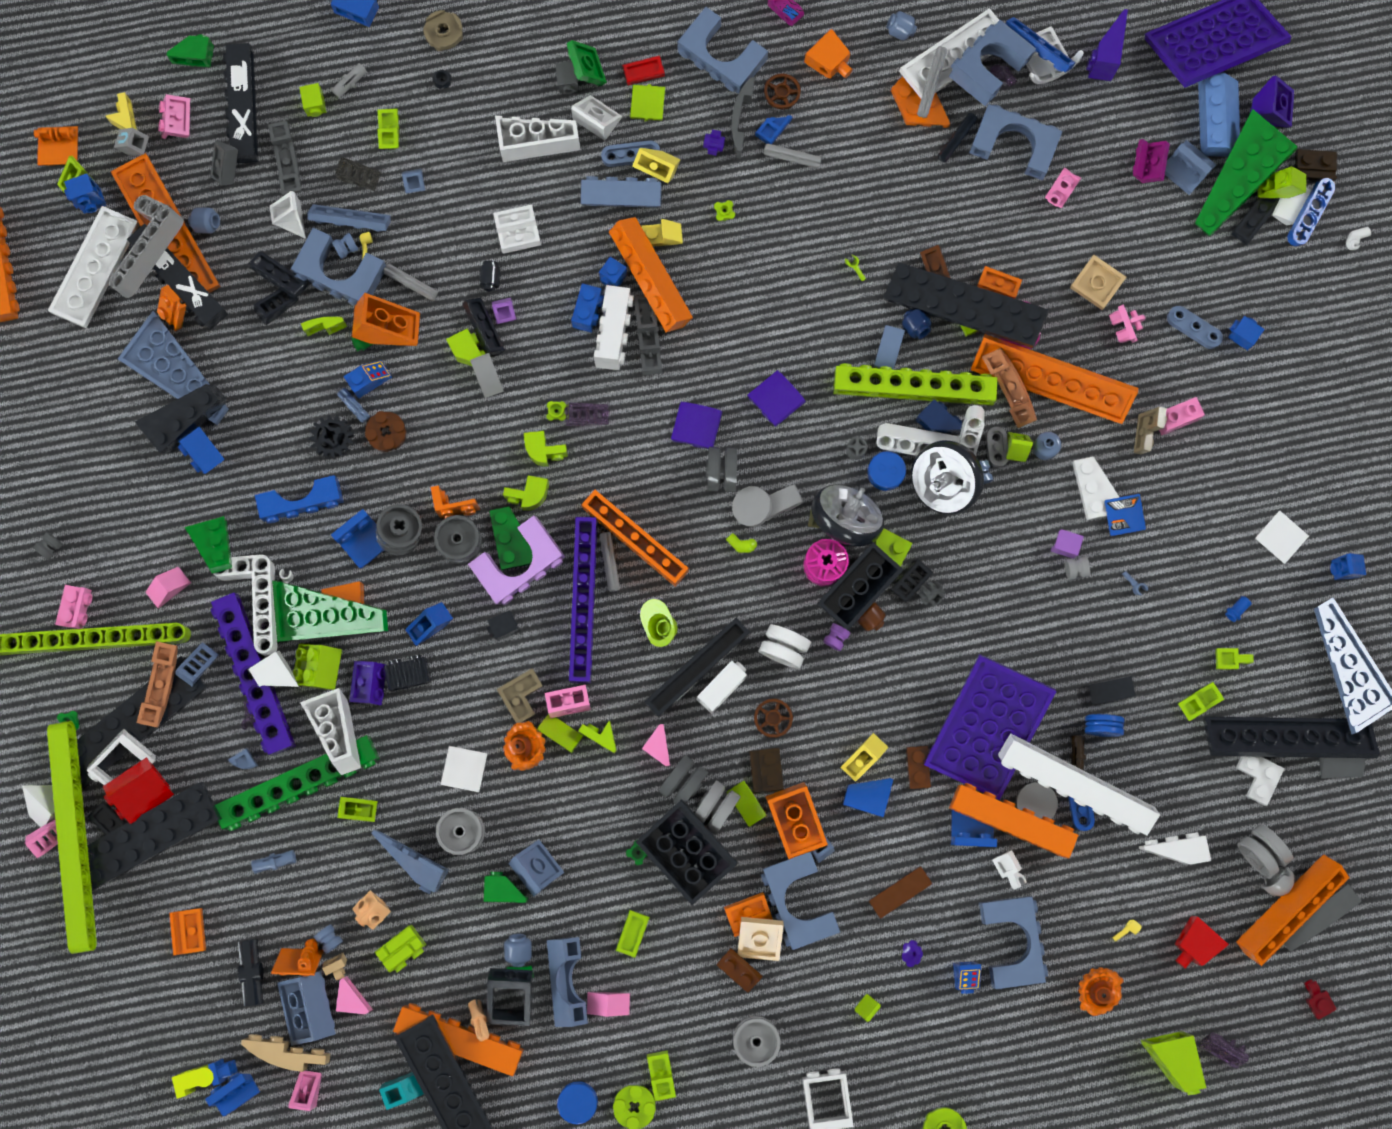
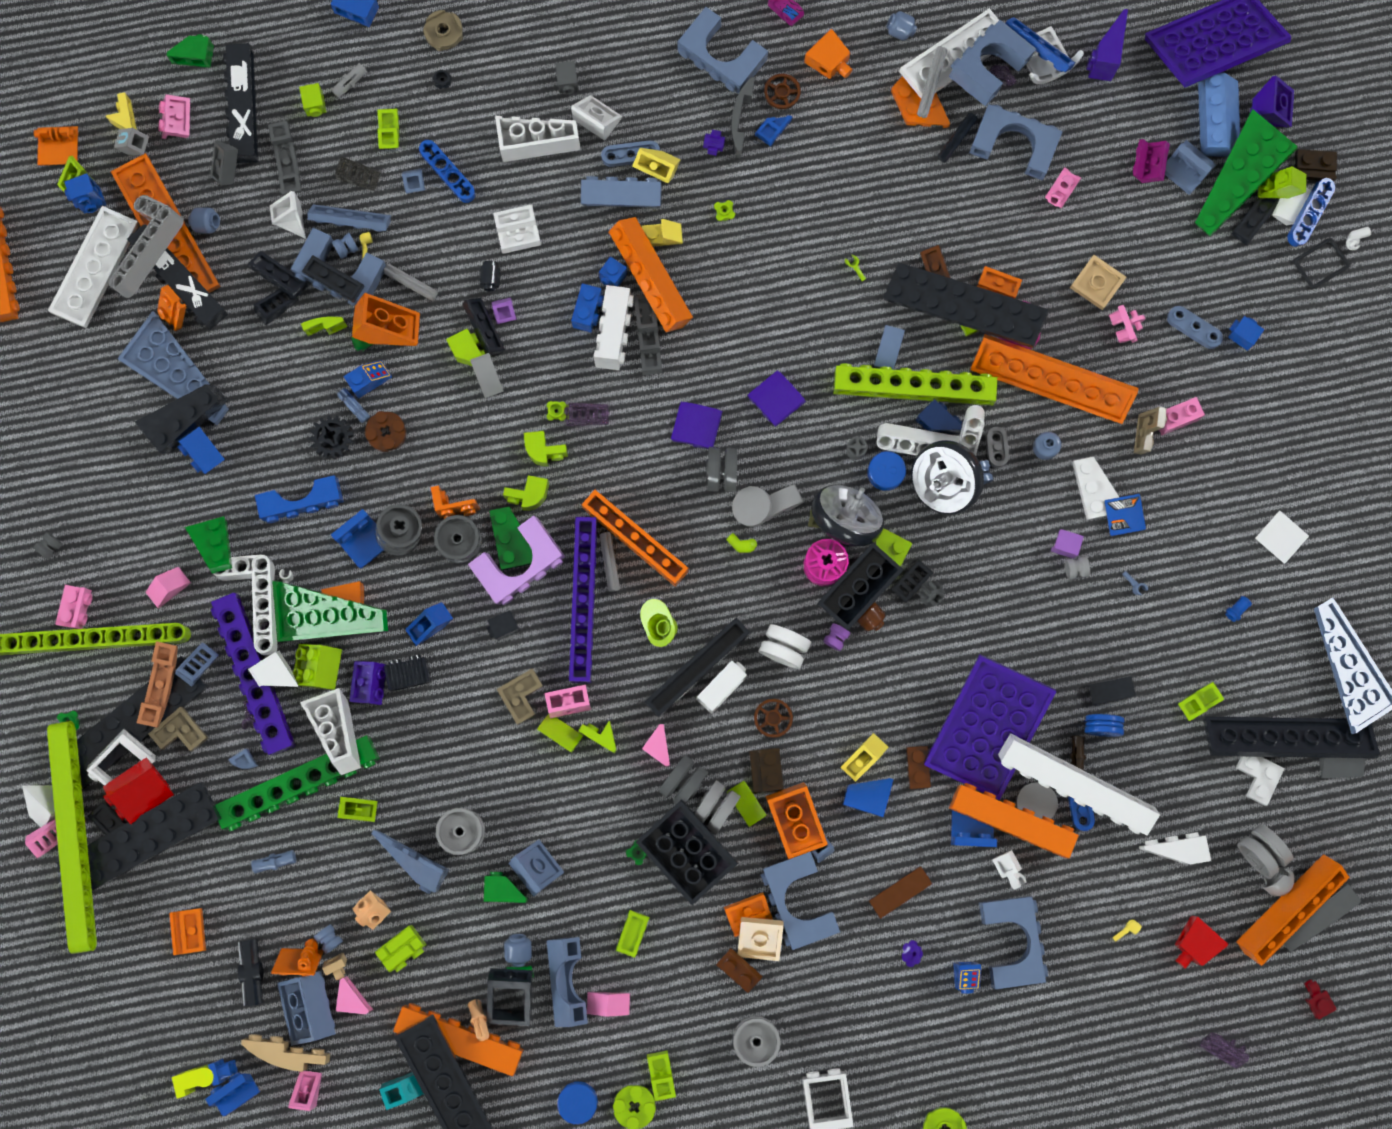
(179, 725): none -> dark tan plate
(333, 278): none -> black tile
(448, 170): none -> blue beam
(464, 769): white sticker -> none
(529, 744): orange hair -> none
(586, 63): green plate -> none
(643, 70): red tile -> none
(647, 102): lime piece -> none
(792, 155): light grey axle -> none
(867, 1007): lime slope -> none
(916, 323): dark blue head -> none
(1012, 387): nougat slope -> none
(1018, 446): lime slope -> none
(1094, 985): orange hair -> none
(1178, 1060): lime slope -> none
(1230, 659): lime plate -> none
(1312, 250): none -> black piece
(1348, 567): blue slope -> none

